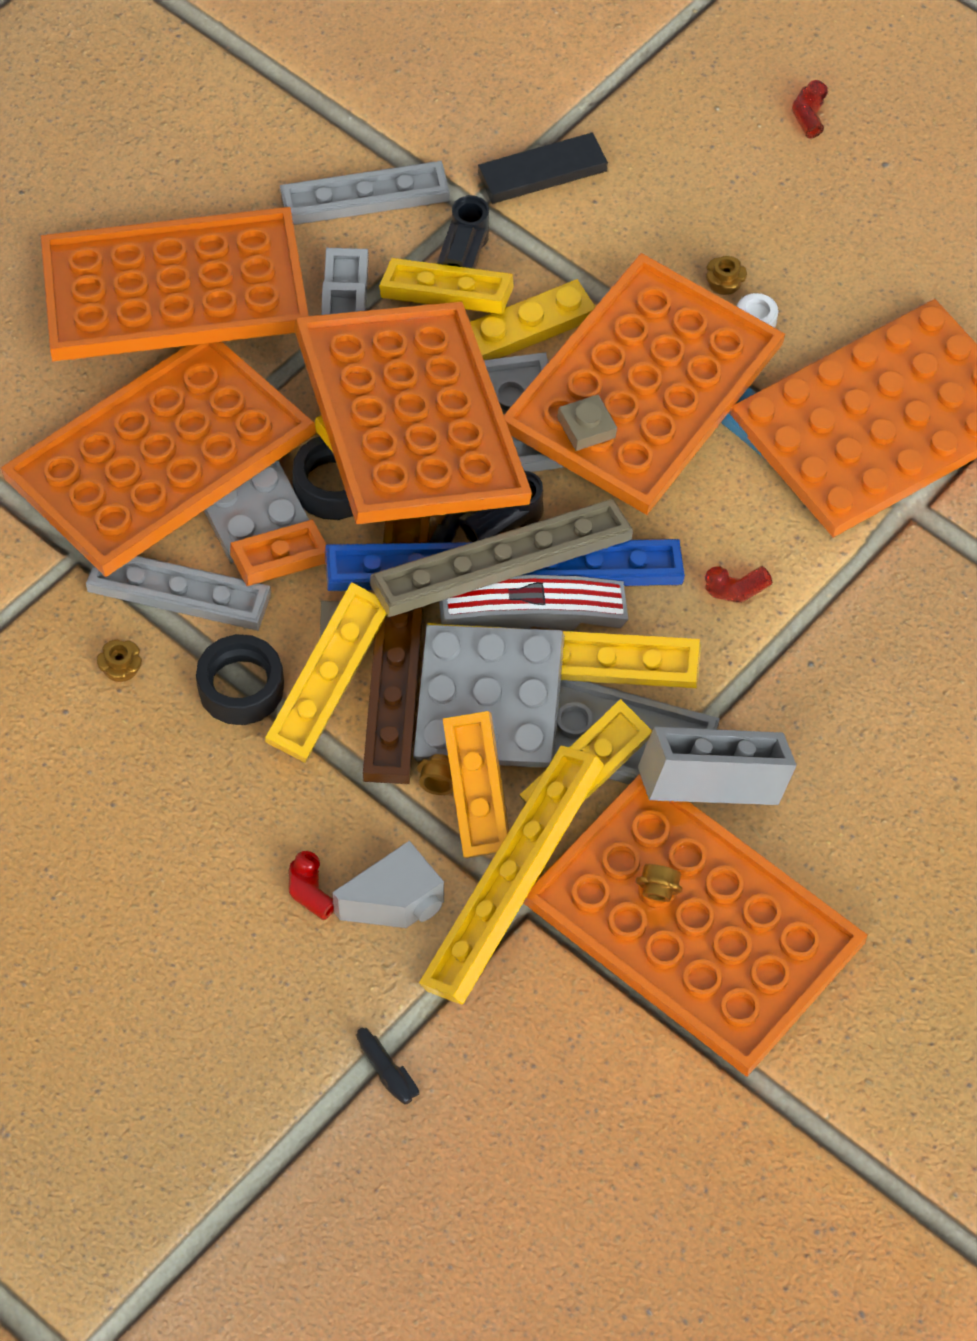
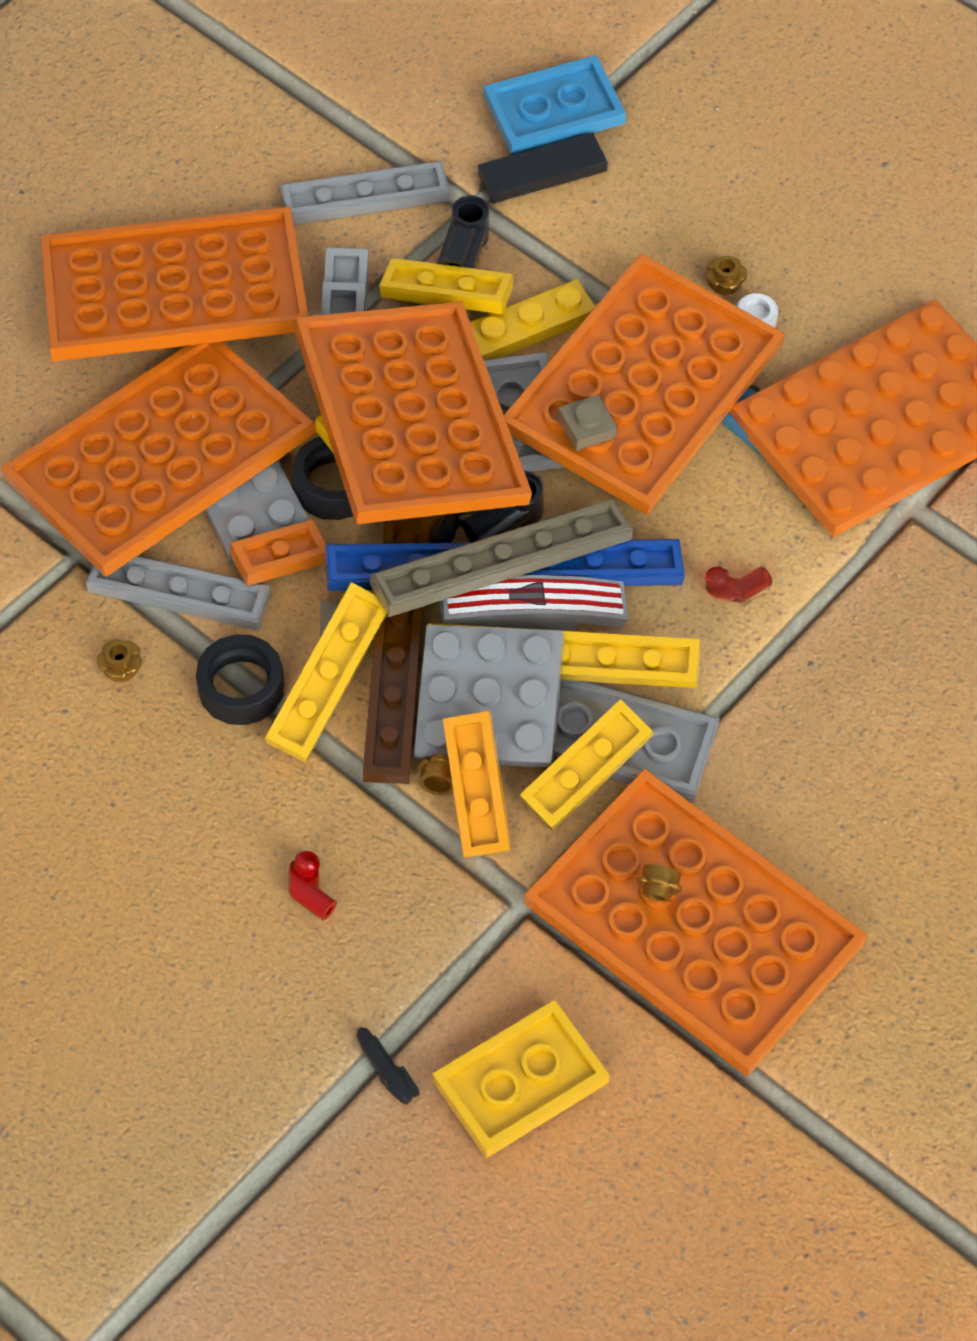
(392, 891): light grey slope -> none
(511, 874): yellow plate -> none
(520, 1078): none -> yellow plate
(554, 104): none -> dark azure plate
(716, 766): light grey brick -> none
(807, 106): clear red arm -> none

